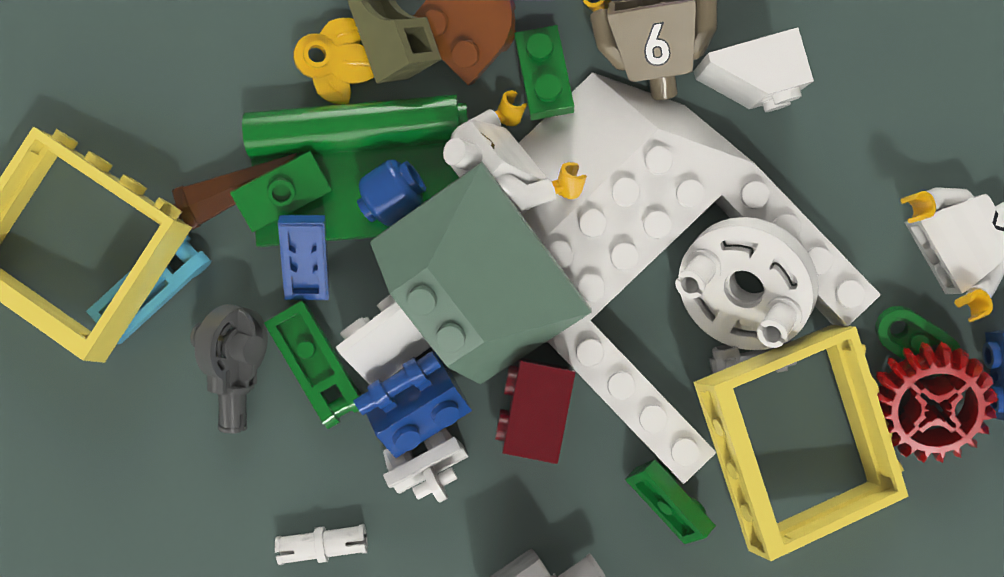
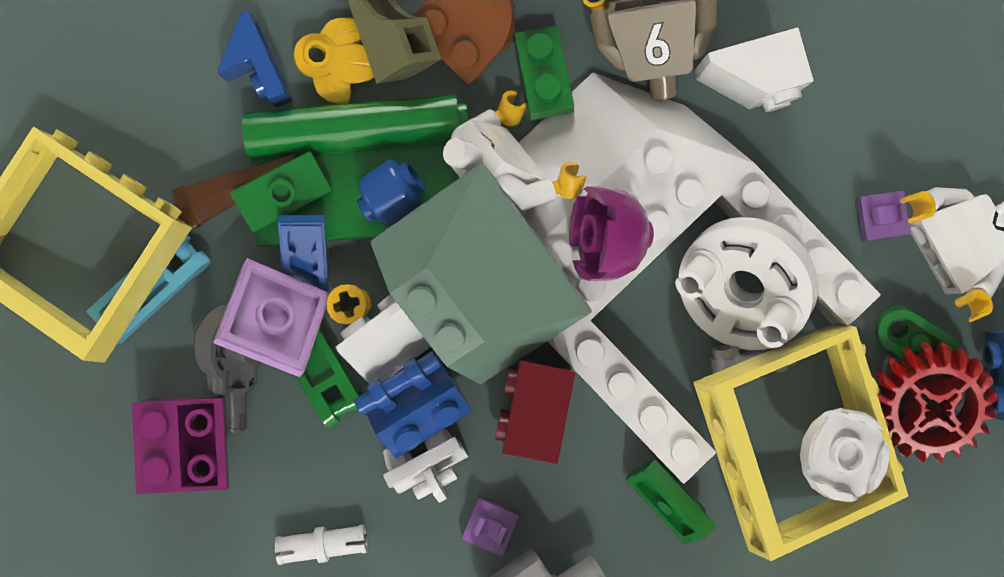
(180, 445): none -> magenta slope
(250, 52): none -> blue slope
(272, 318): none -> lavender tile
(337, 297): none -> yellow bush
(490, 526): none -> medium lavender tile
(609, 233): none -> magenta cylinder
(844, 454): none -> white tile
(882, 216): none -> medium lavender tile

